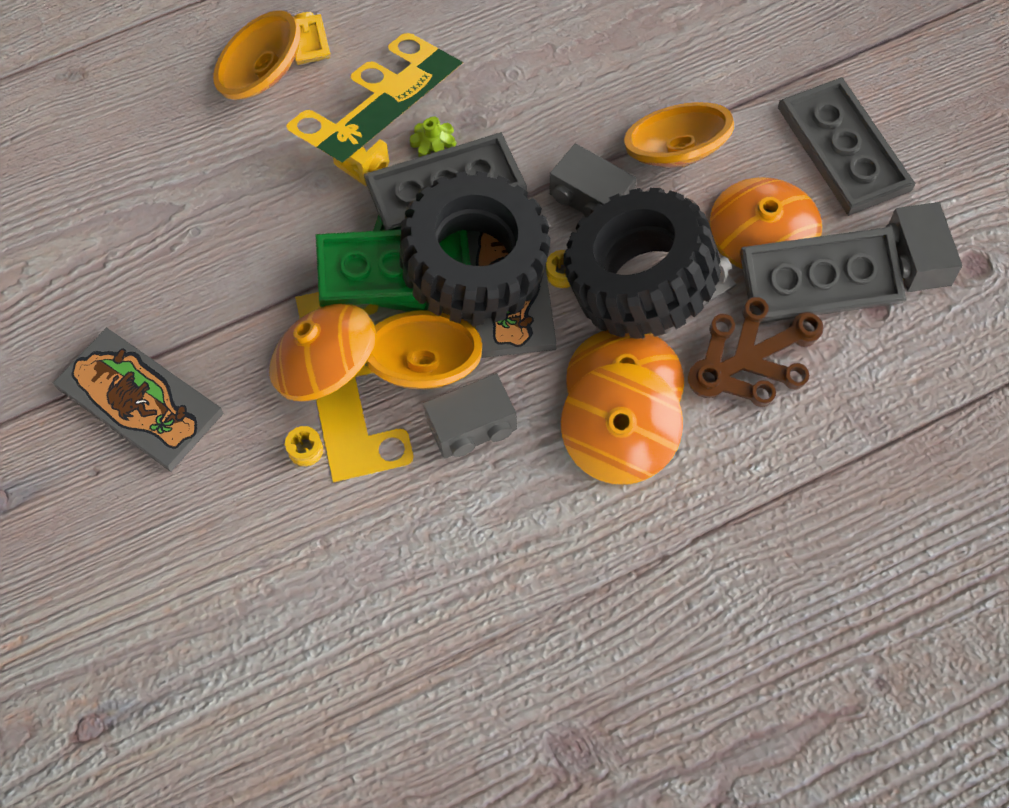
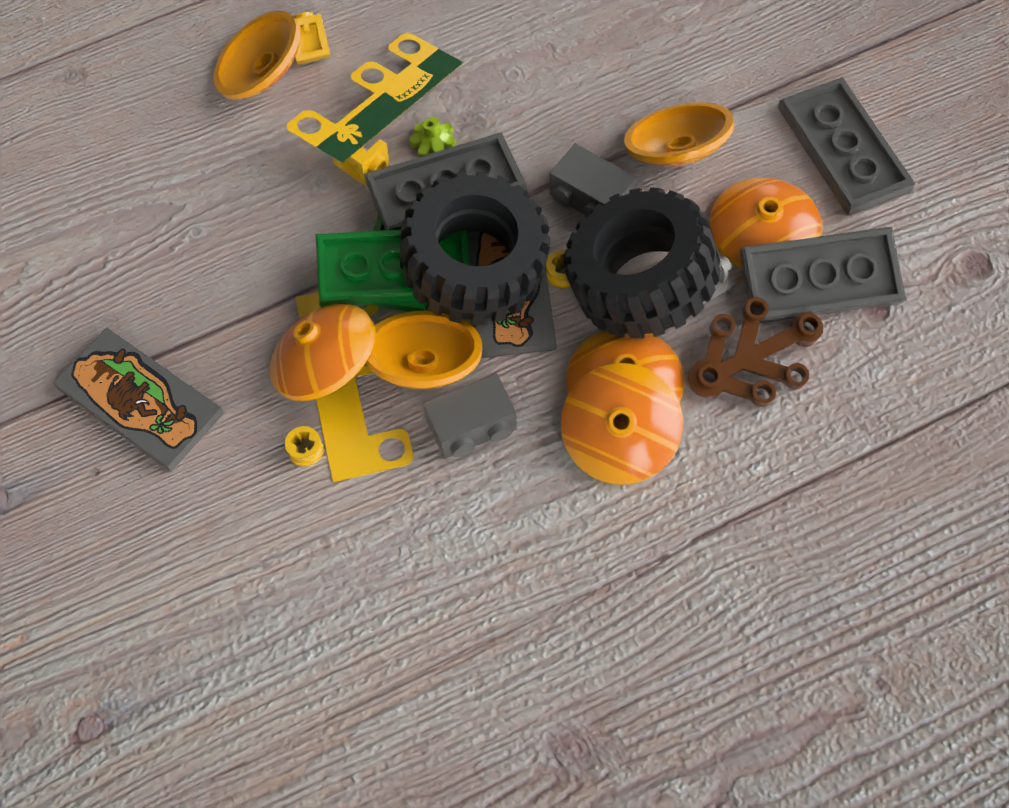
(925, 247): dark grey brick -> none

